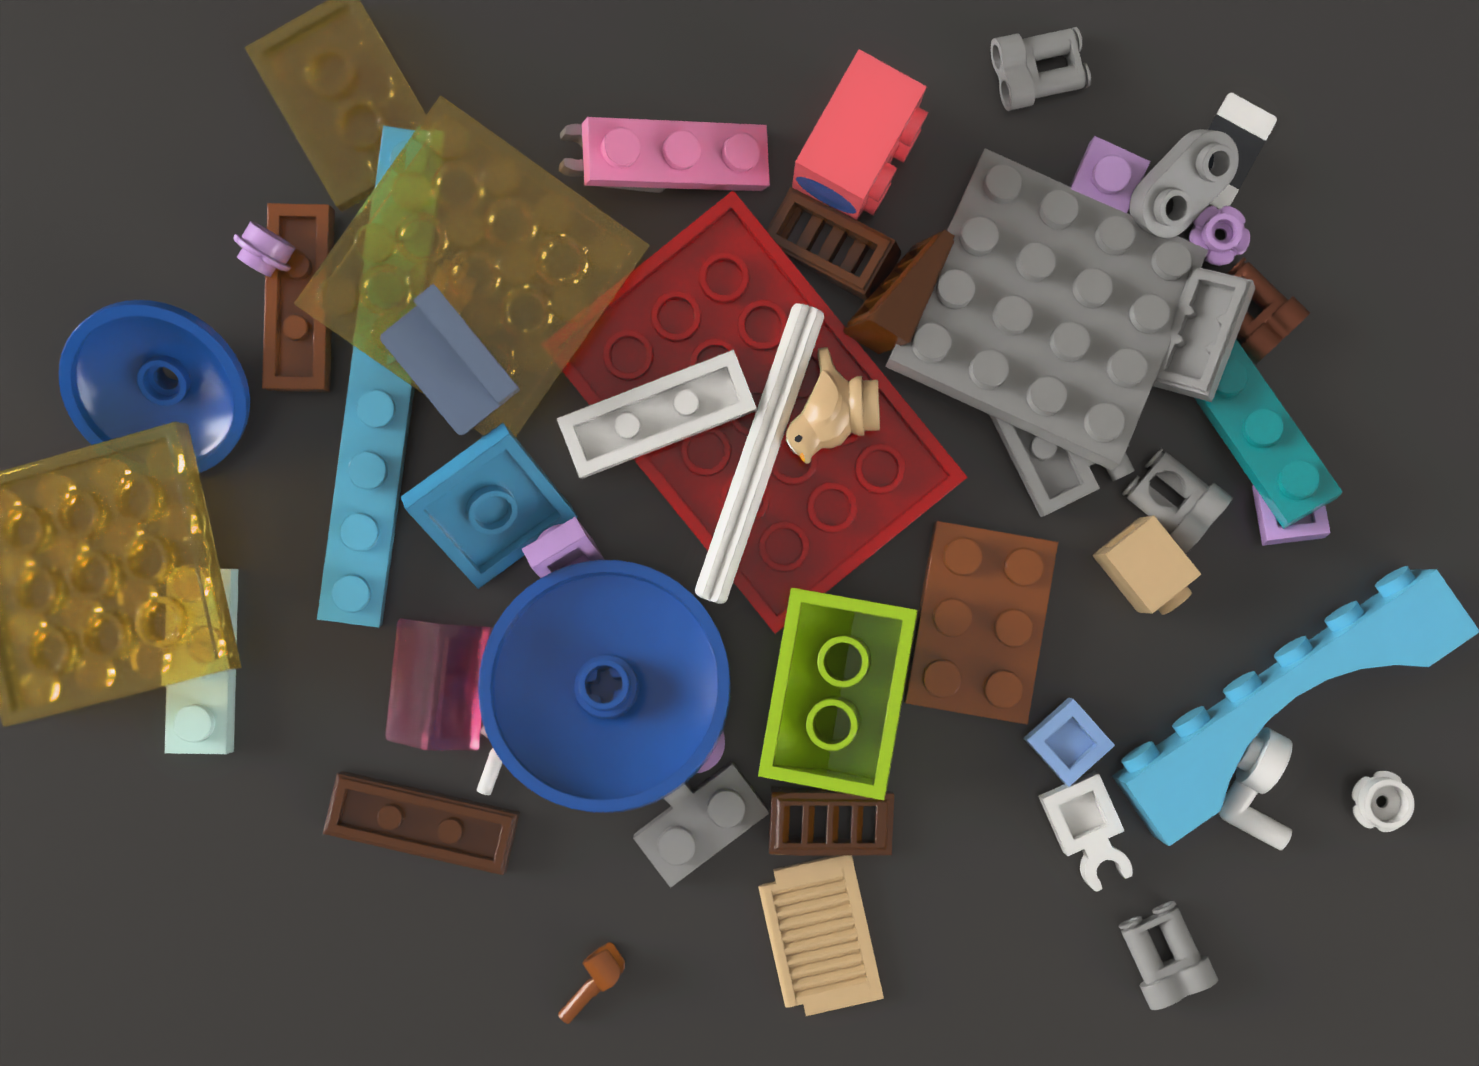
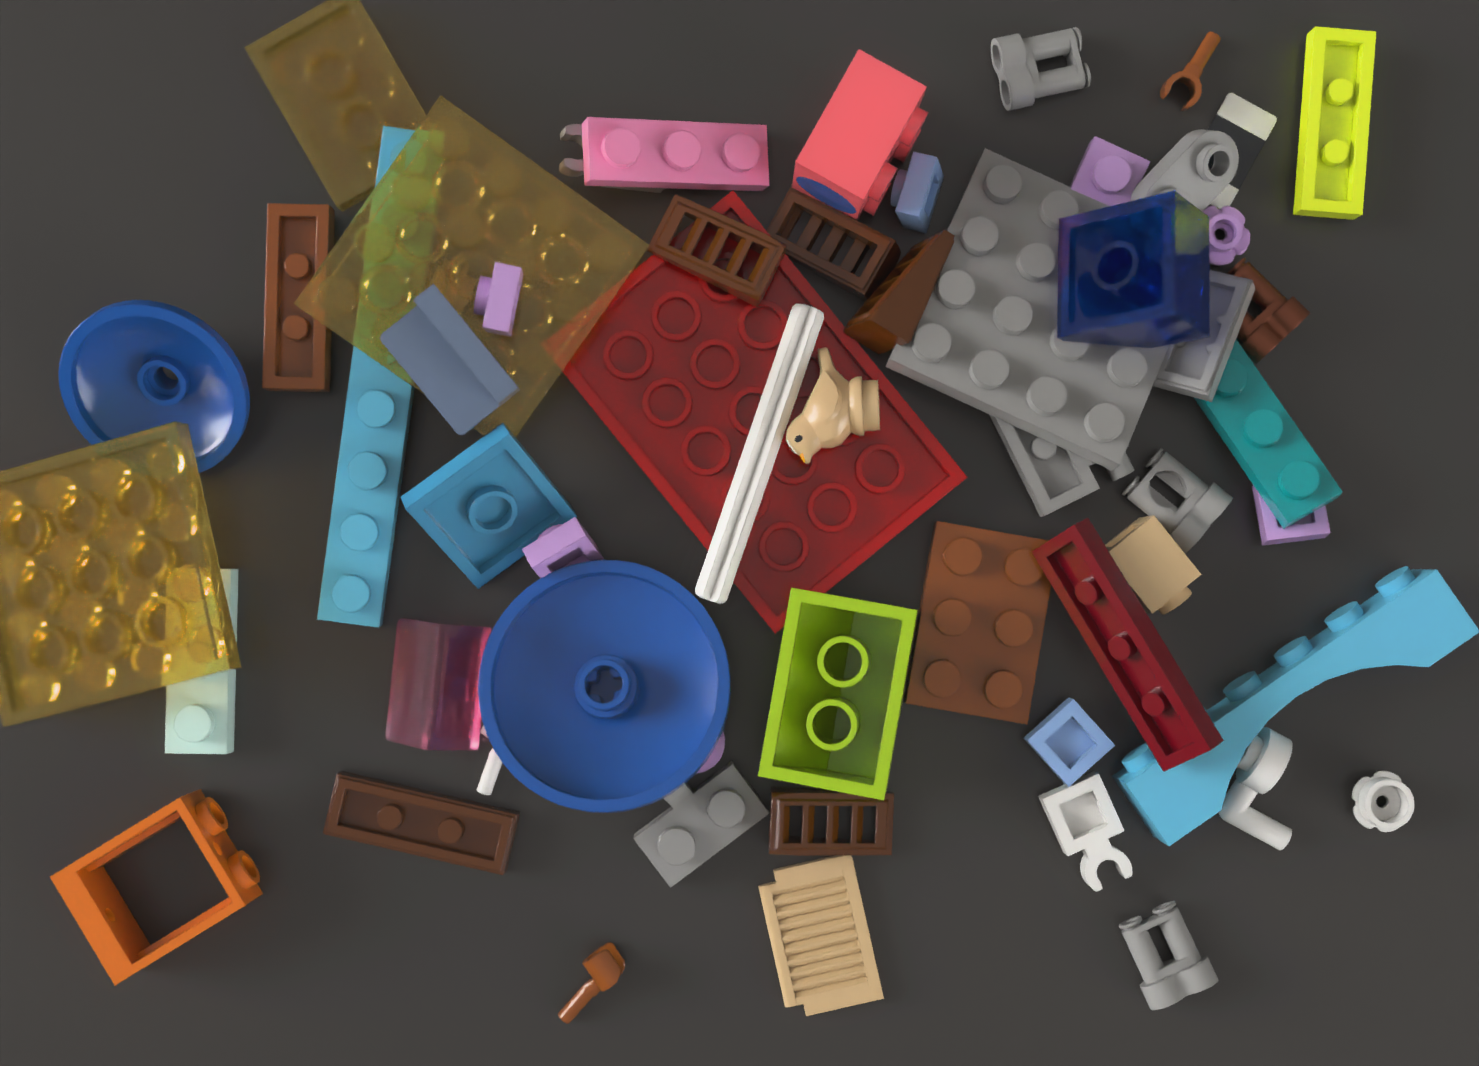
(106, 916): none -> orange window
(263, 249): lavender plate -> none
(498, 298): none -> lavender plate
(656, 414): white plate -> none
(748, 238): none -> reddish brown slope
(917, 191): none -> light blue plate
(1127, 646): none -> dark red plate
(1135, 274): none -> clear blue slope
(1193, 71): none -> dark orange hand
(1334, 123): none -> neon yellow plate

